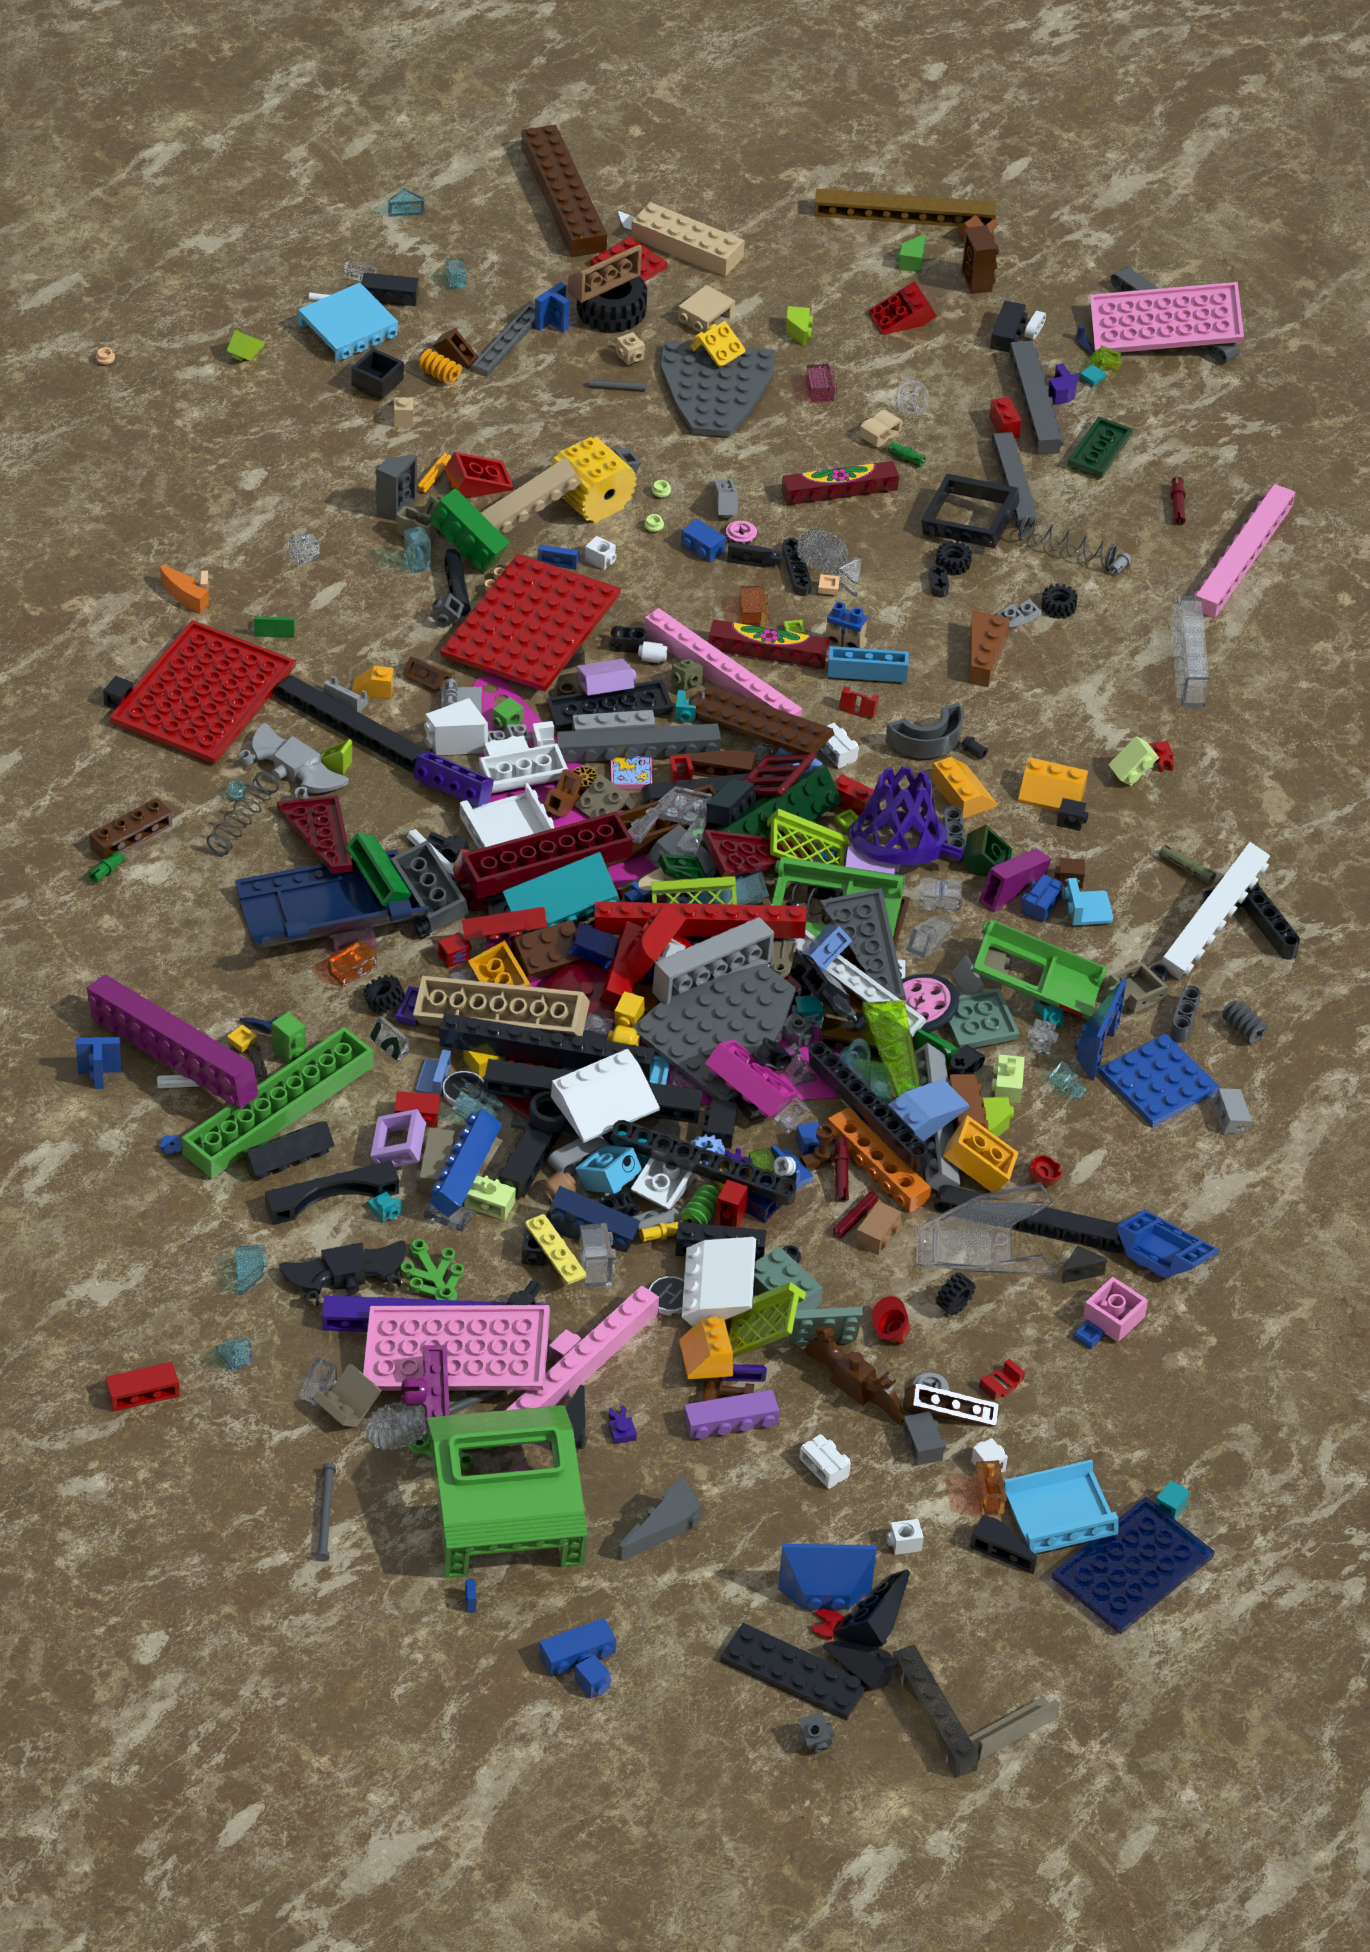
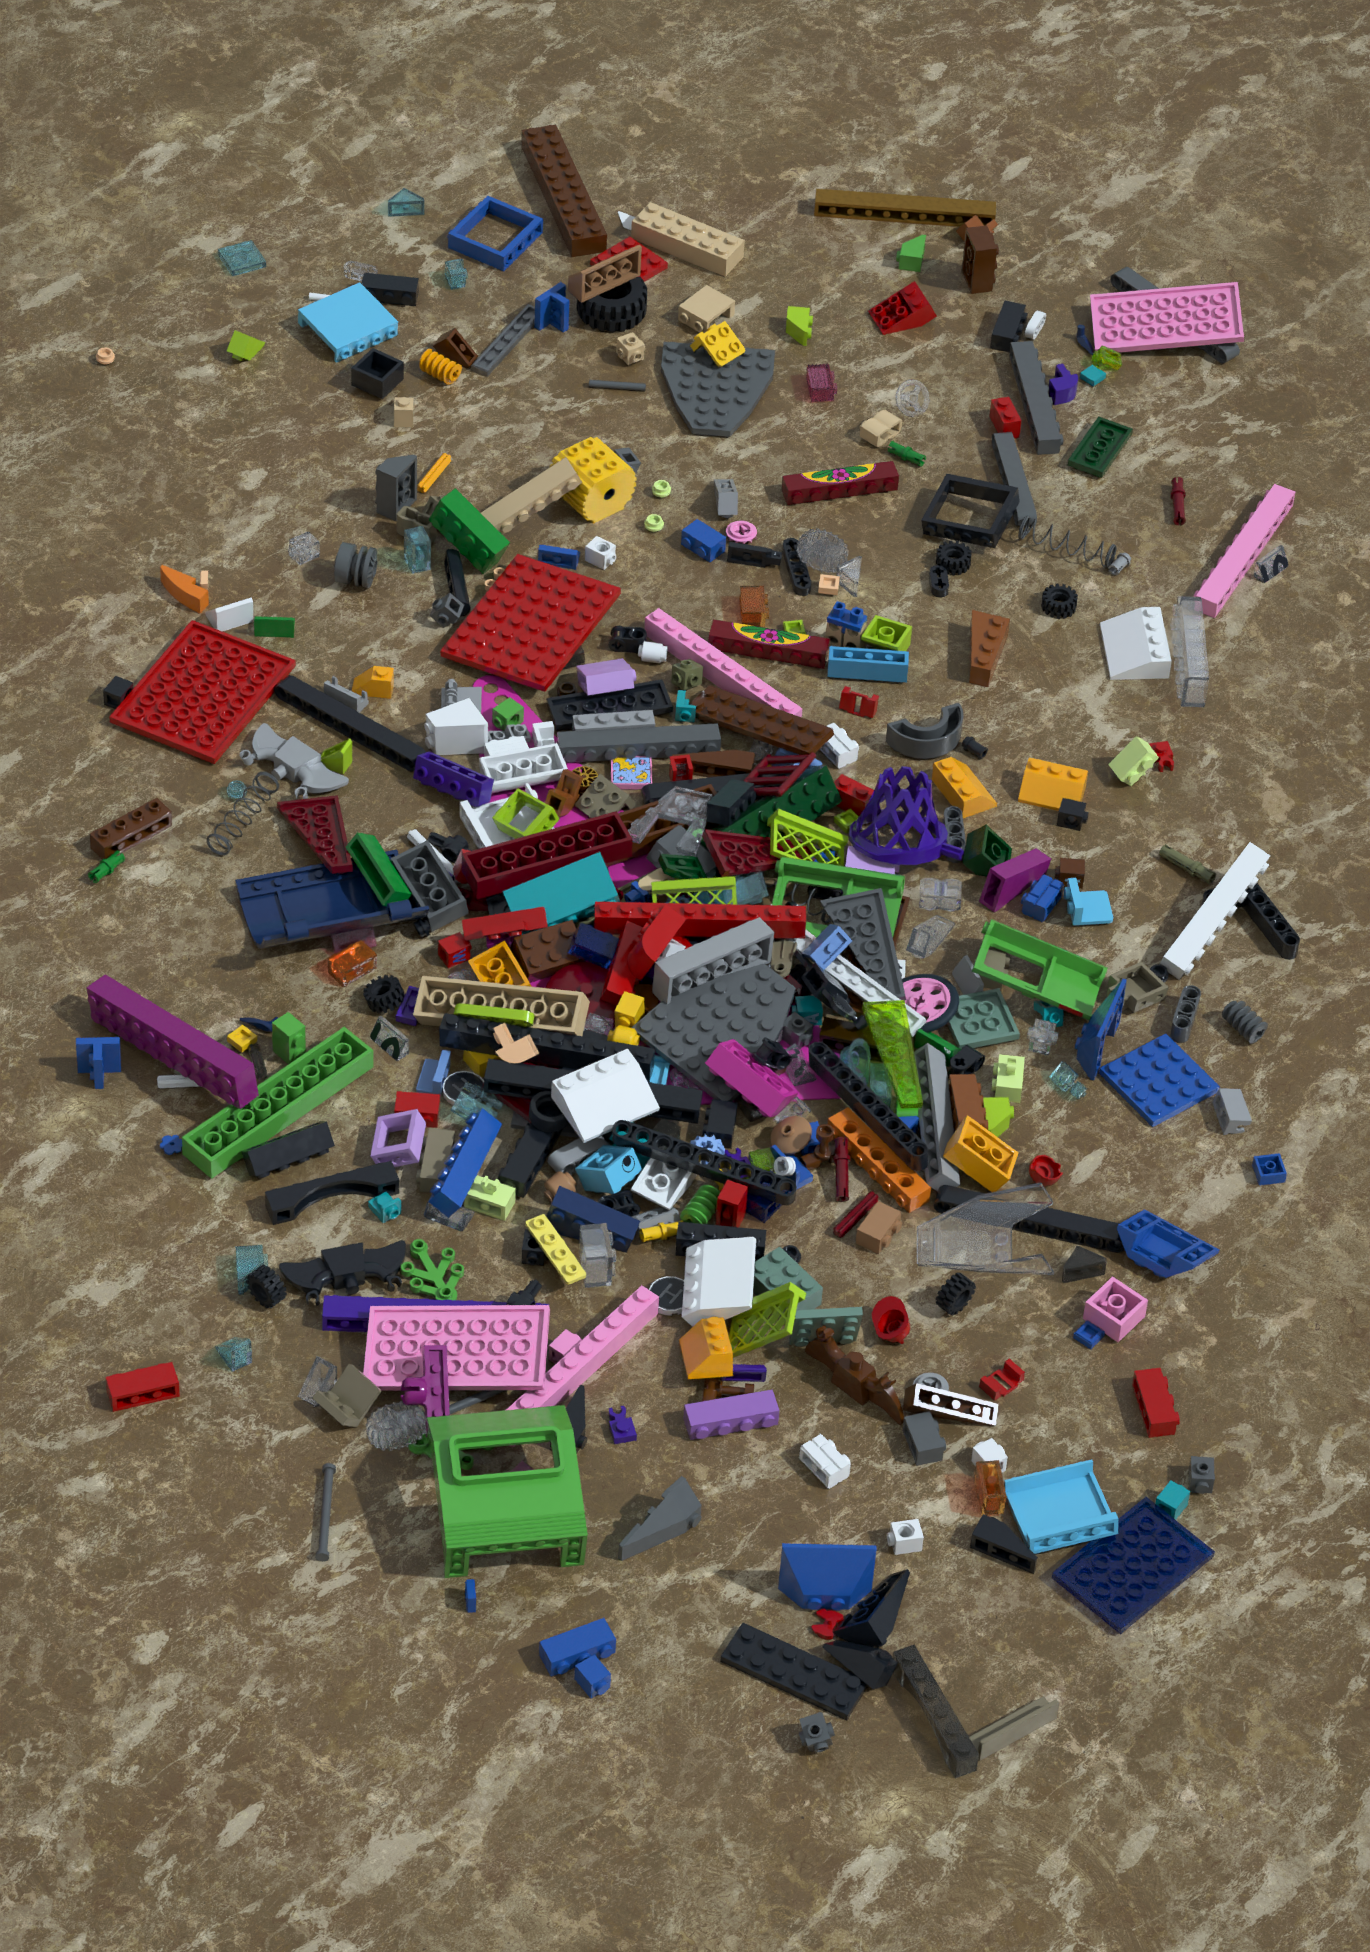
(231, 615): none -> white slope
(242, 258): none -> clear light blue plate
(266, 1286): none -> black tyre
(354, 564): none -> dark grey wheel
(425, 673): reddish brown panel -> none
(477, 475): red slope -> none
(496, 1014): none -> lime beam
(500, 260): none -> blue window
(513, 1051): none -> light nougat brick
(544, 821): none -> lime window
(796, 1139): none -> medium nougat dish
(887, 634): none -> lime slope
(929, 1107): medium blue slope -> none
(1021, 614): light grey slope -> none
(1136, 645): none -> white slope
(1155, 1402): none -> red brick
(1201, 1474): none -> dark grey brick
(1269, 1169): none -> blue piece
(1271, 564): none -> clear slope

